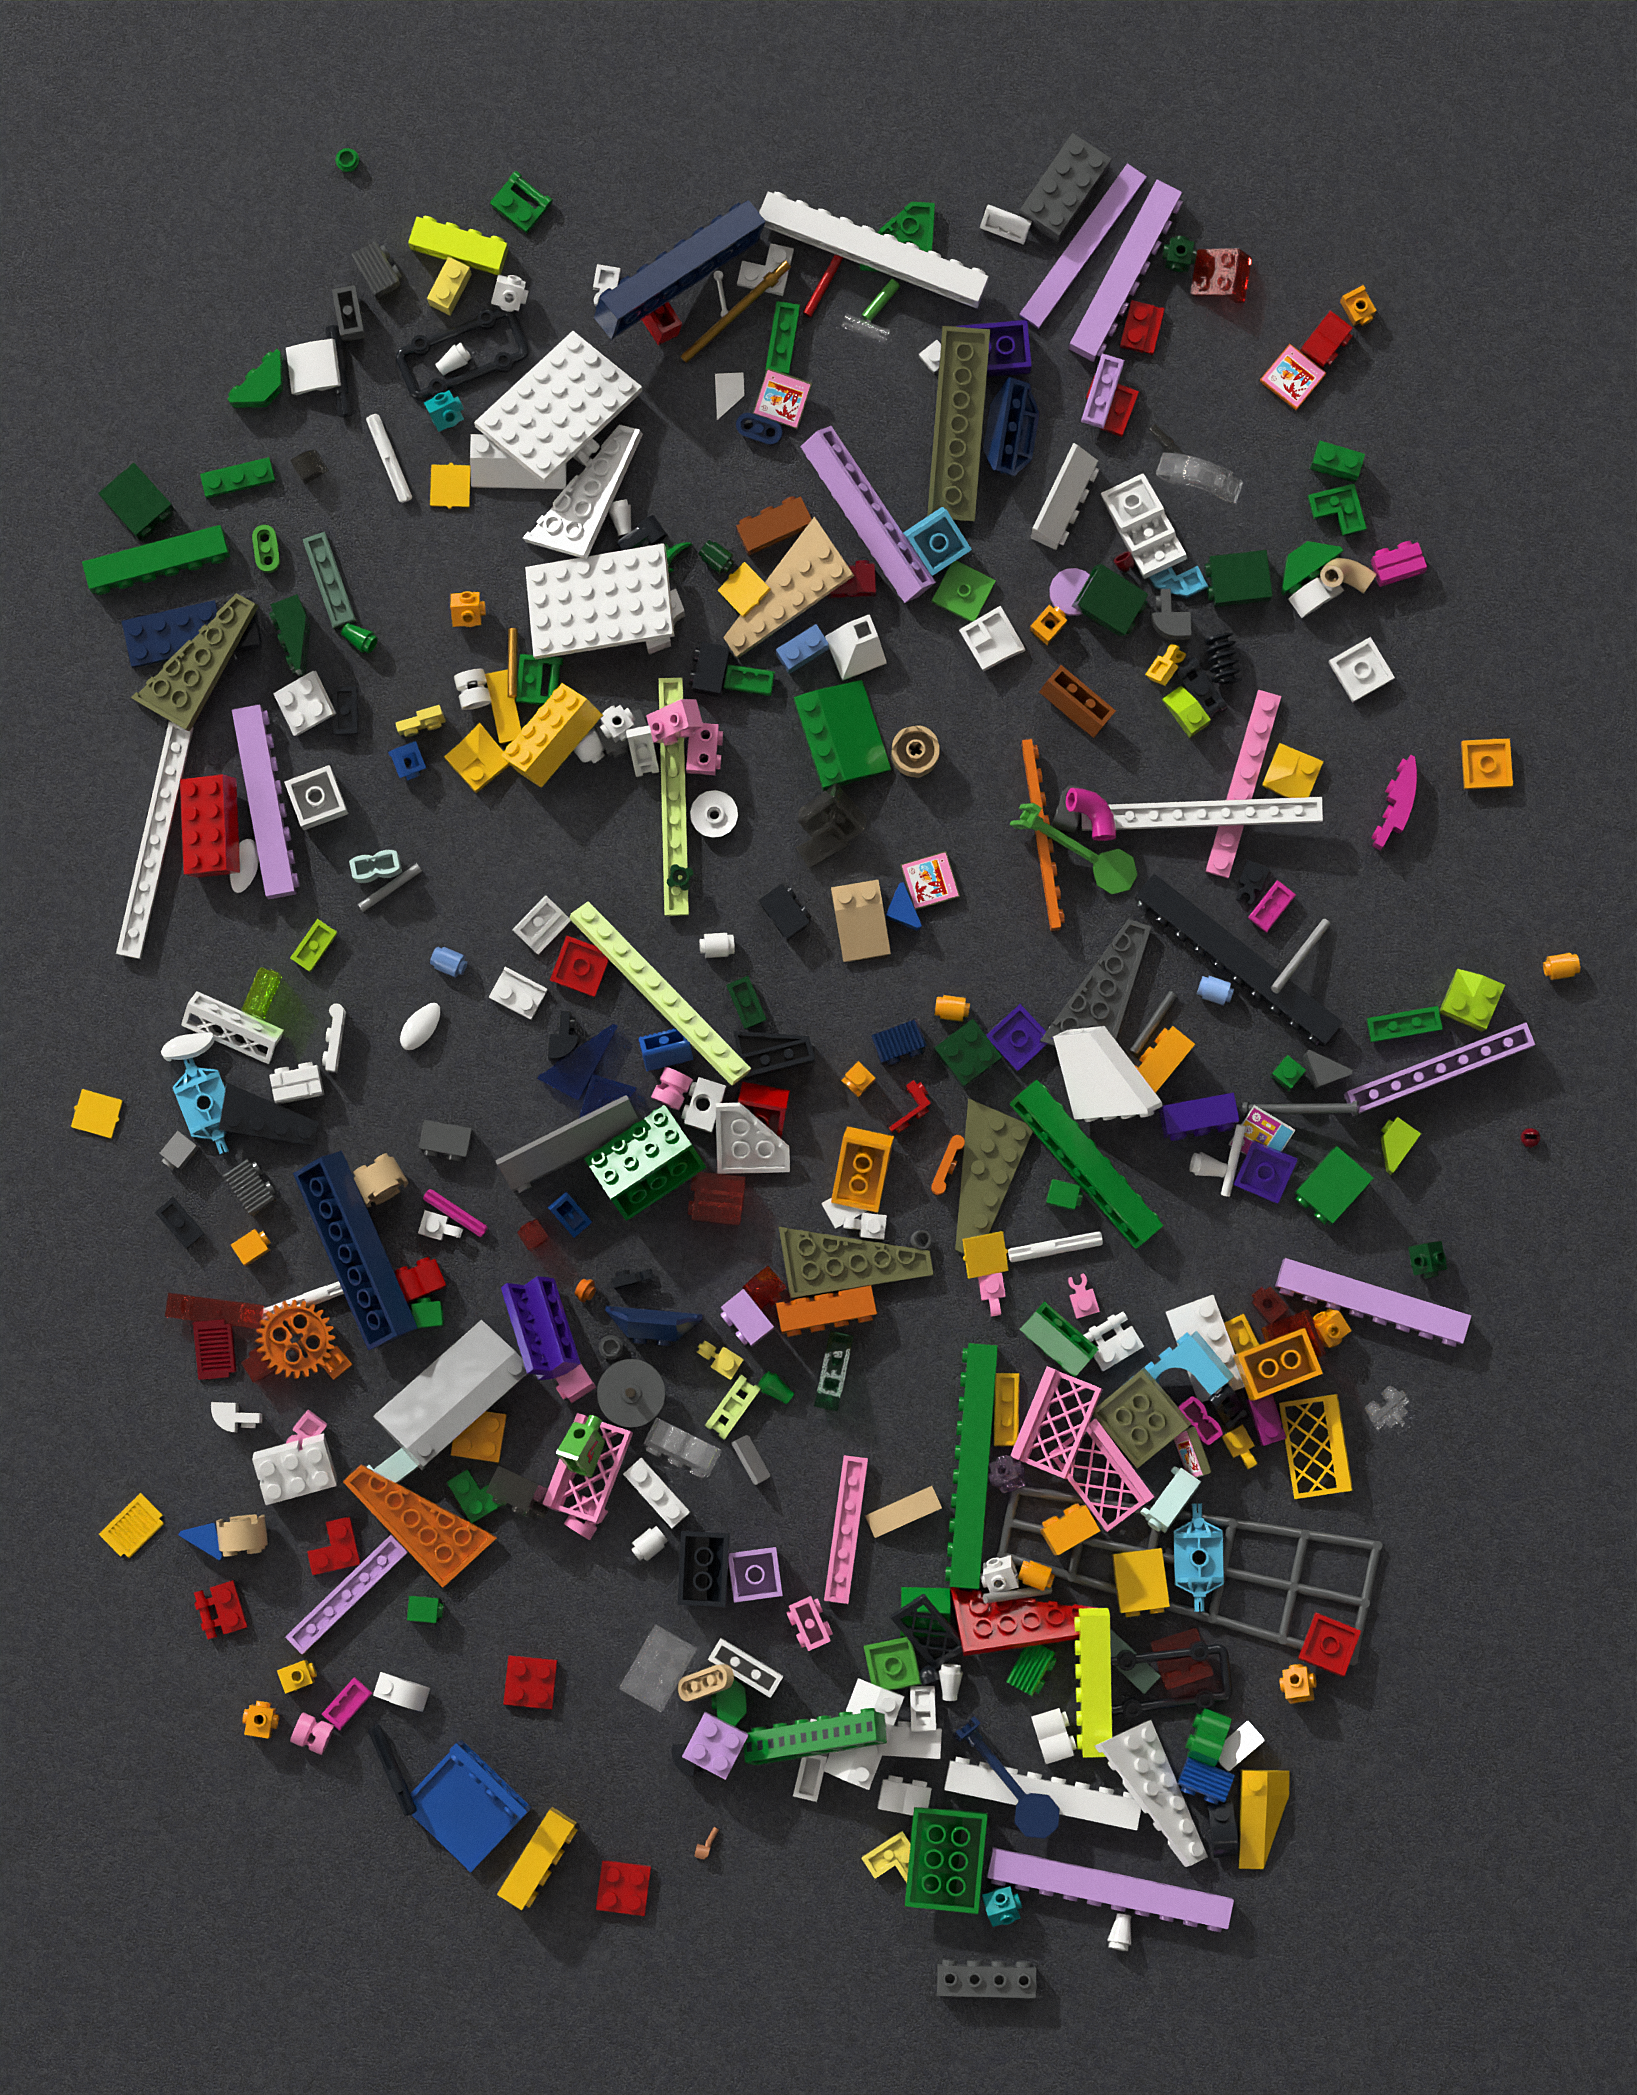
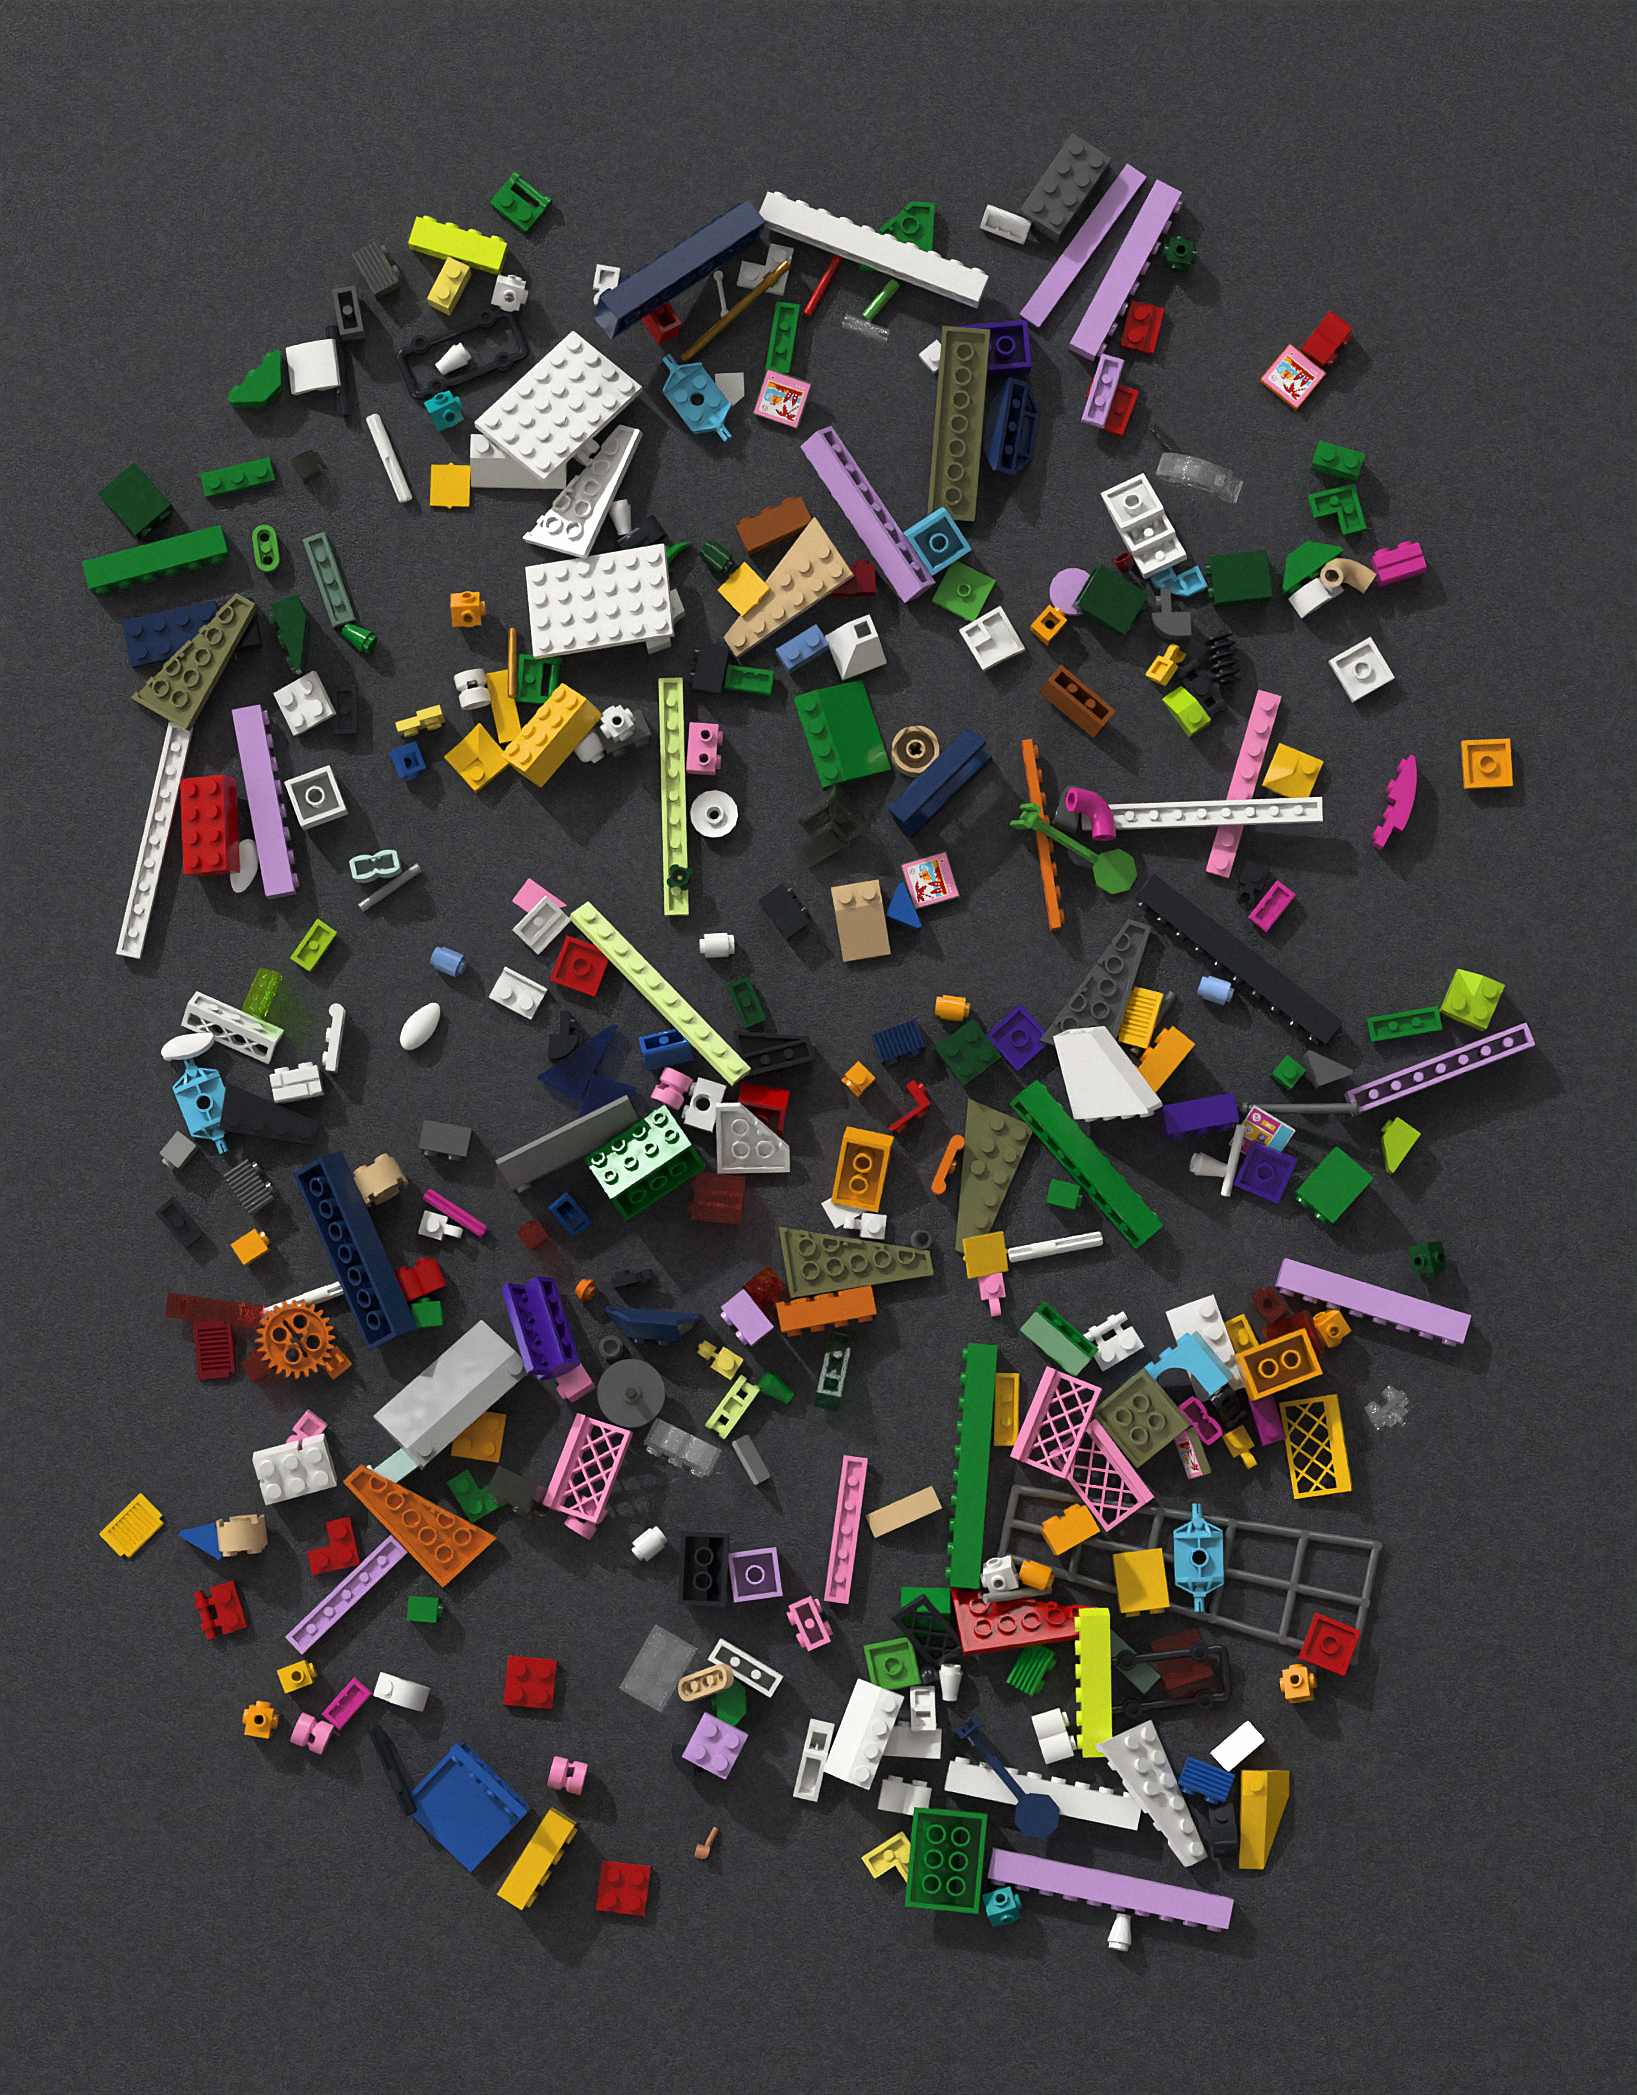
(96, 1113): yellow piece -> none
(227, 1416): white brick -> none
(347, 160): green plate -> none
(531, 894): none -> bright pink sticker
(559, 1771): none -> bright pink wheel
(582, 1447): bright green torso -> none
(642, 750): white plate -> none
(656, 1493): white brick -> none
(675, 721): bright pink brick -> none
(692, 380): none -> medium azure plate
(759, 429): dark blue plate -> none
(815, 1737): green brick -> none
(940, 782): none -> dark blue piece
(986, 1980): dark grey brick -> none
(1006, 1474): clear purple brick -> none
(1064, 498): white slope -> none
(1084, 1300): bright pink plate -> none
(1140, 1017): none -> yellow window
(1171, 1500): light aqua brick -> none
(1208, 1737): green brick -> none
(1221, 273): clear red bracket -> none
(1300, 956): light grey bar -> none
(1357, 315): light orange brick -> none
(1530, 1142): dark red hinge -> none
(1561, 966): light orange brick -> none

